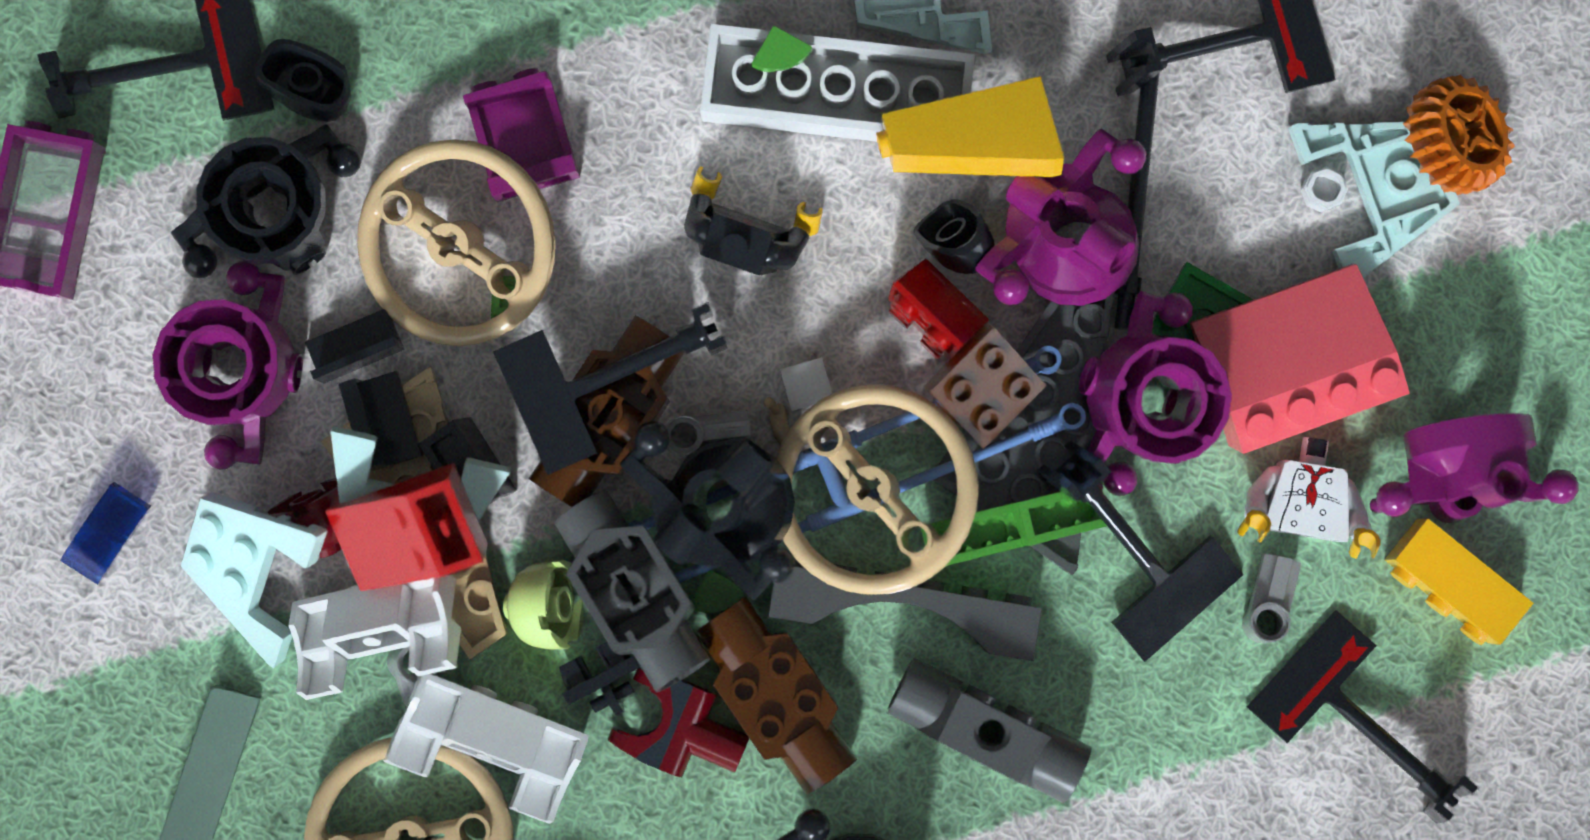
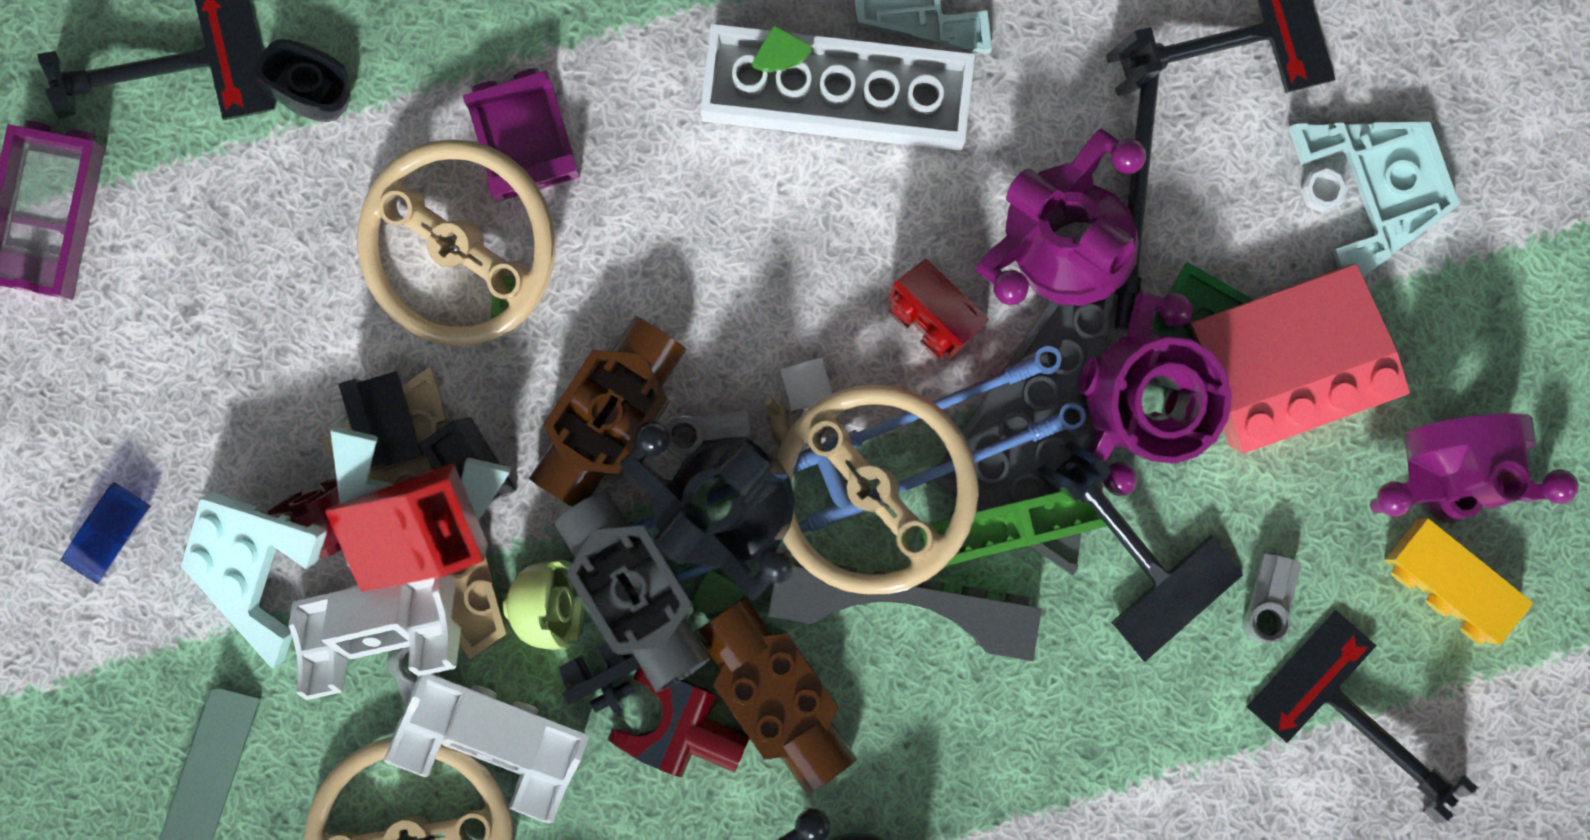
(185, 356): magenta piece -> none
(241, 174): black piece -> none
(353, 346): black panel -> none
(549, 400): black piece -> none
(743, 239): black torso -> none
(955, 236): black piece -> none
(976, 133): yellow slope -> none
(984, 385): reddish brown plate -> none
(1026, 754): dark grey brick -> none
(1309, 501): white torso -> none
(1459, 135): orange gear -> none

